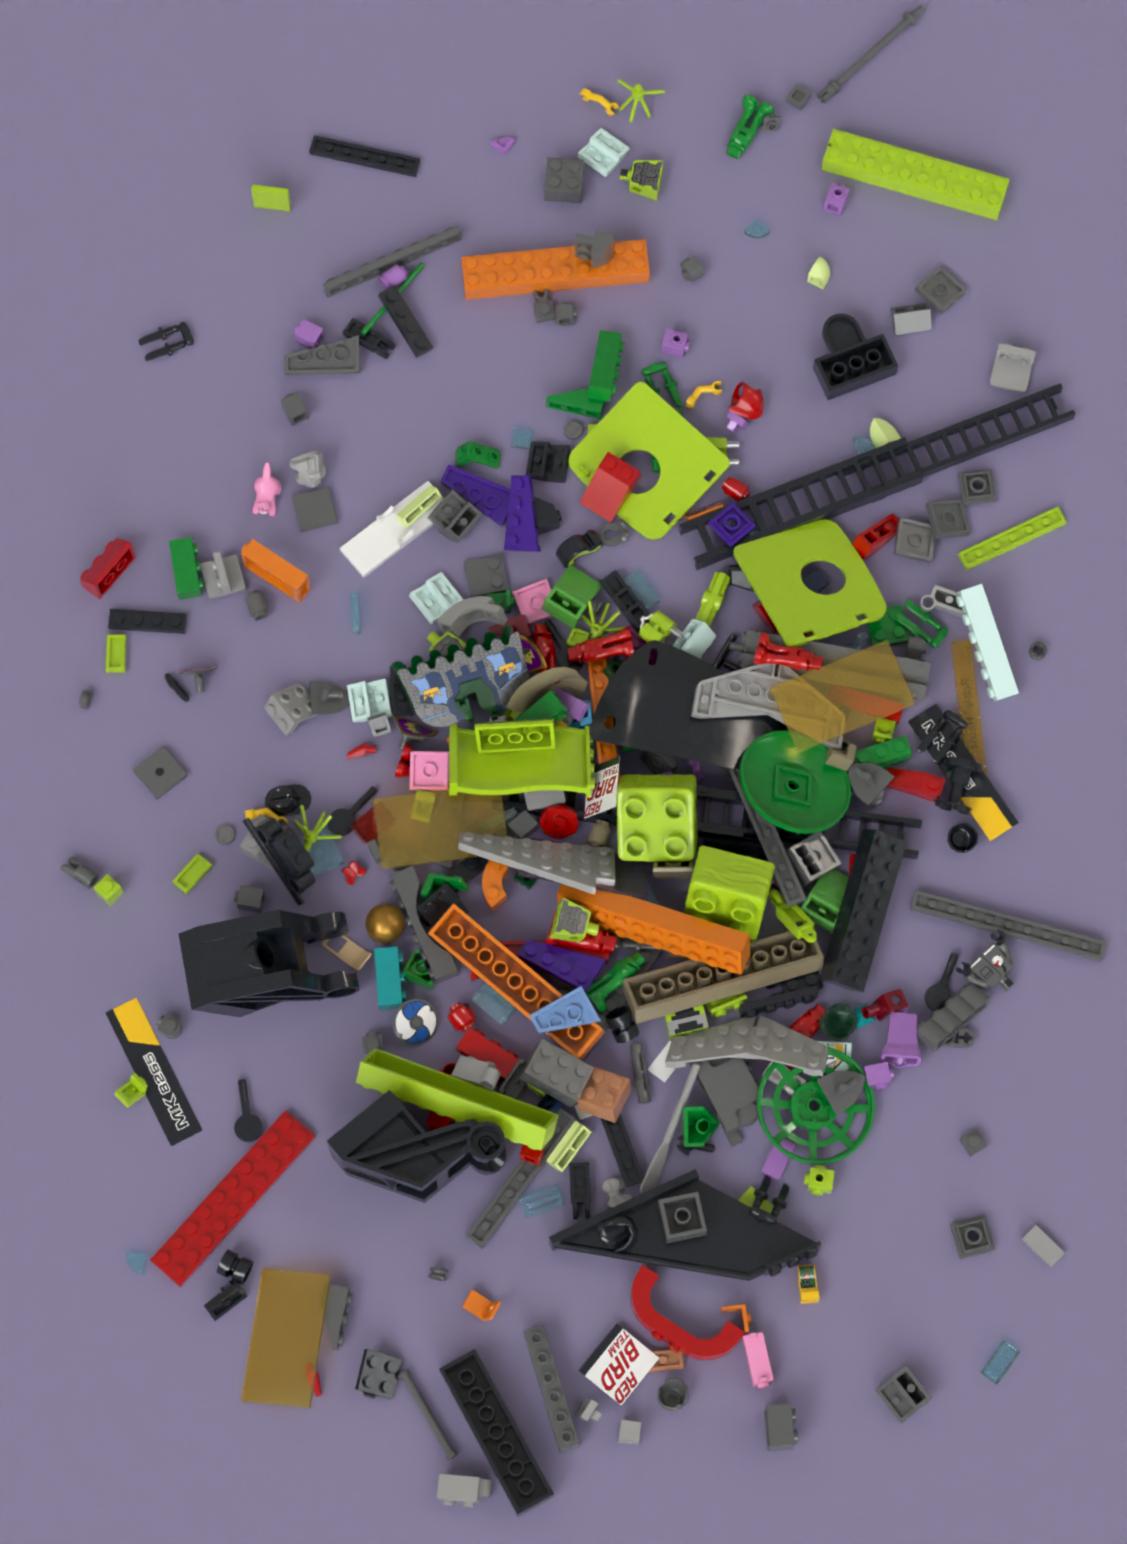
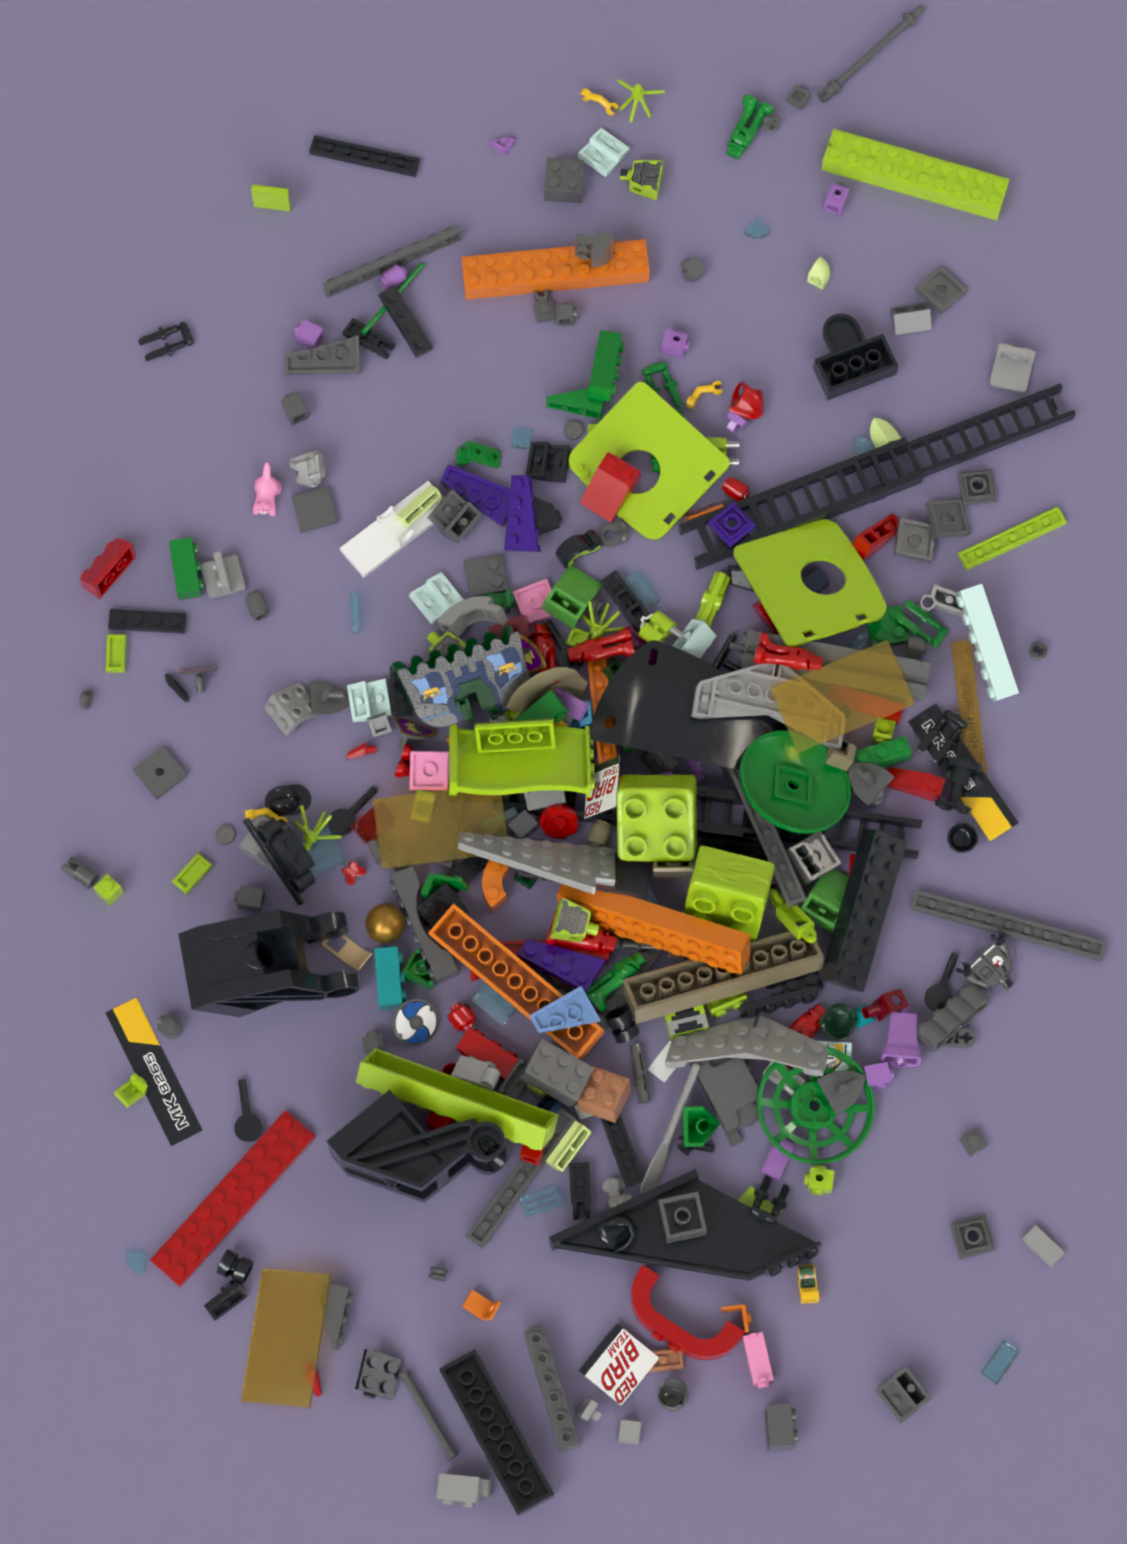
(275, 570): orange window -> none

